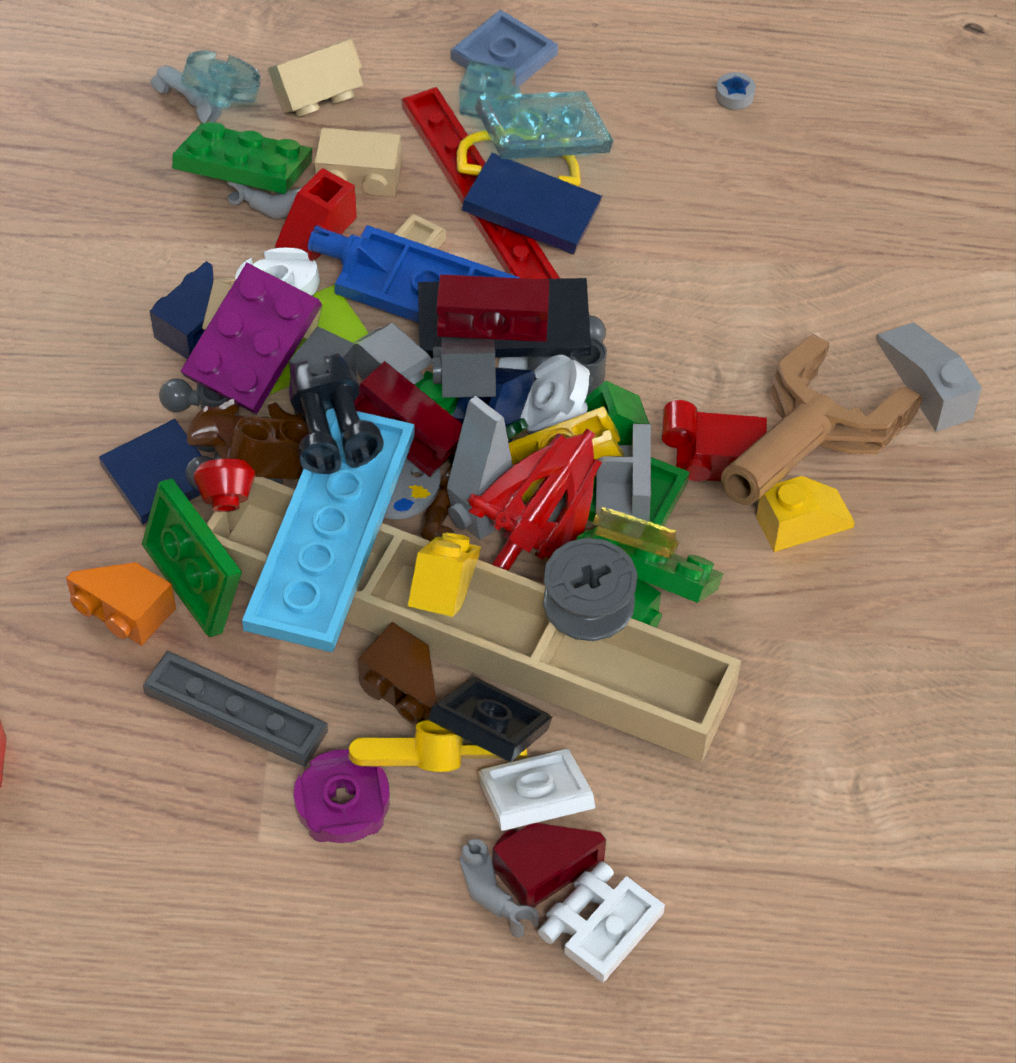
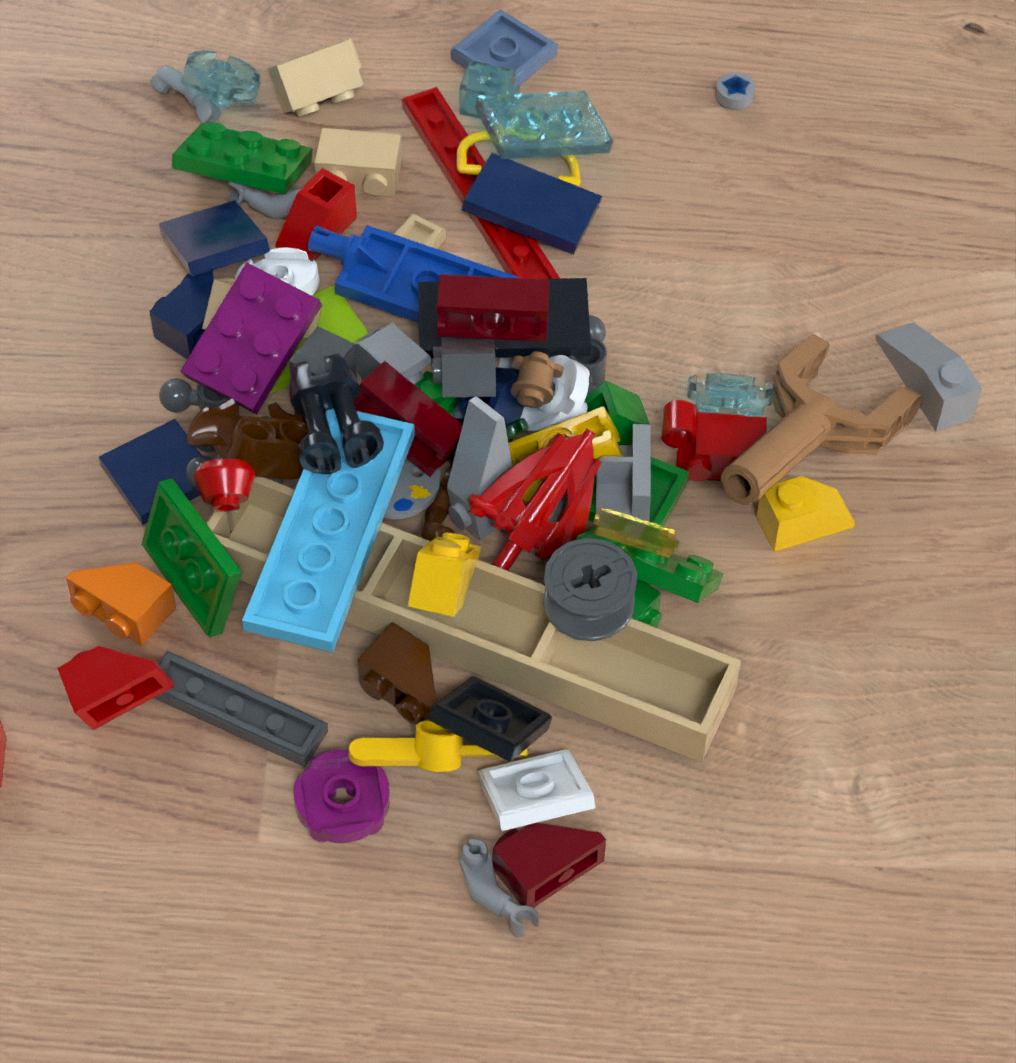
(110, 683): none -> red slope
(214, 238): none -> dark blue tile
(534, 379): none -> medium nougat brick
(611, 930): white plate -> none
(730, 392): none -> clear light blue plate

